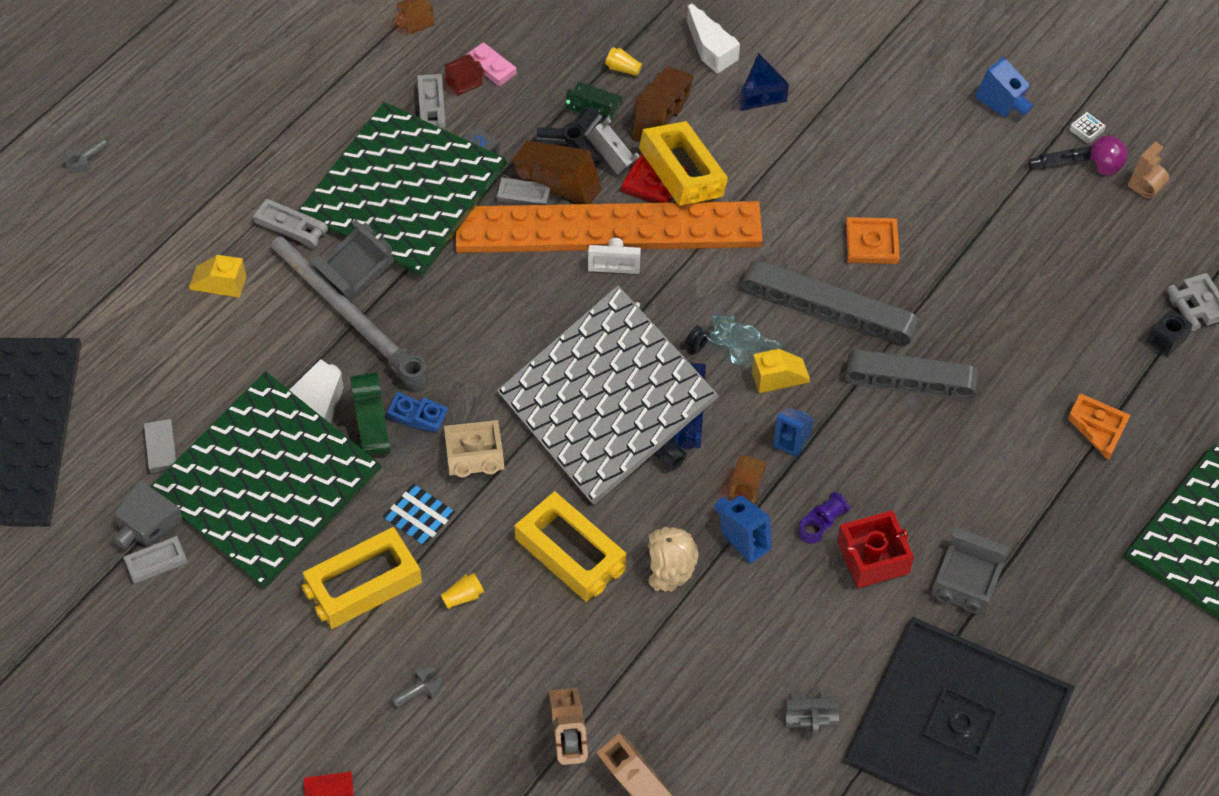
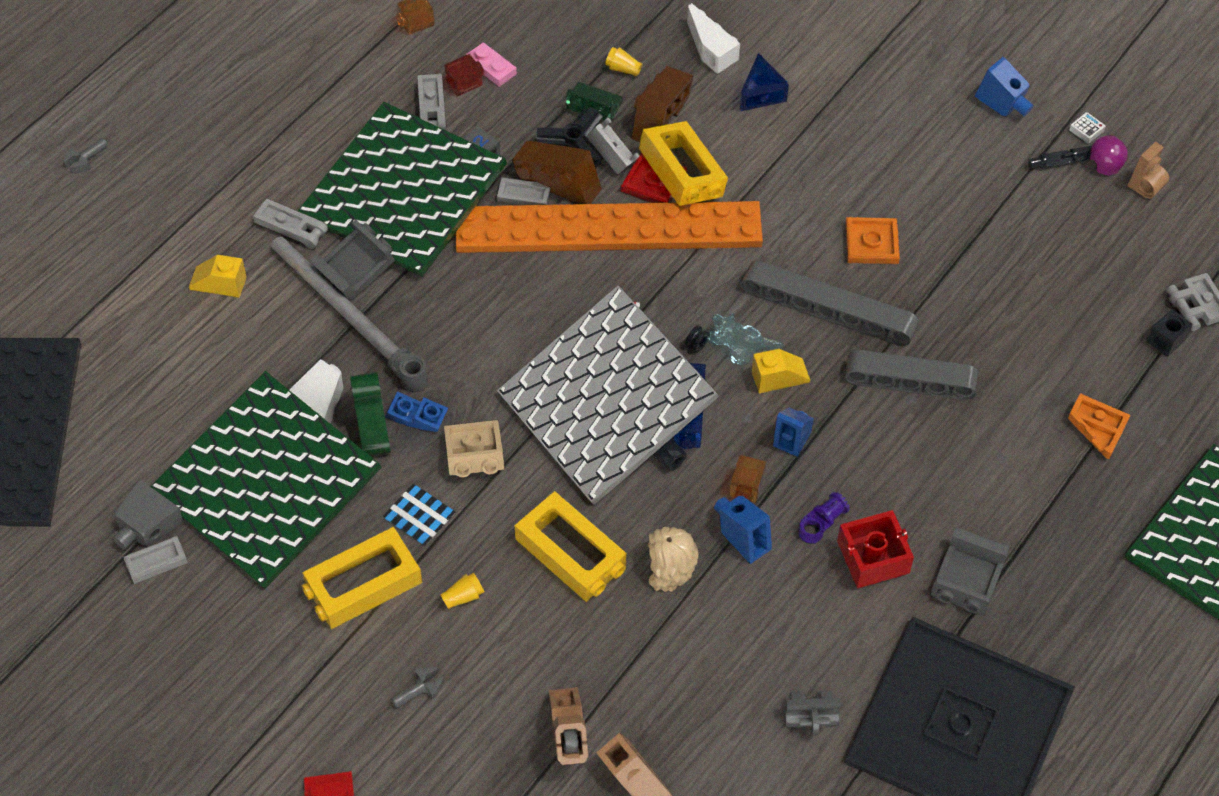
(160, 445): light grey tile -> none
(614, 258): white tile -> none

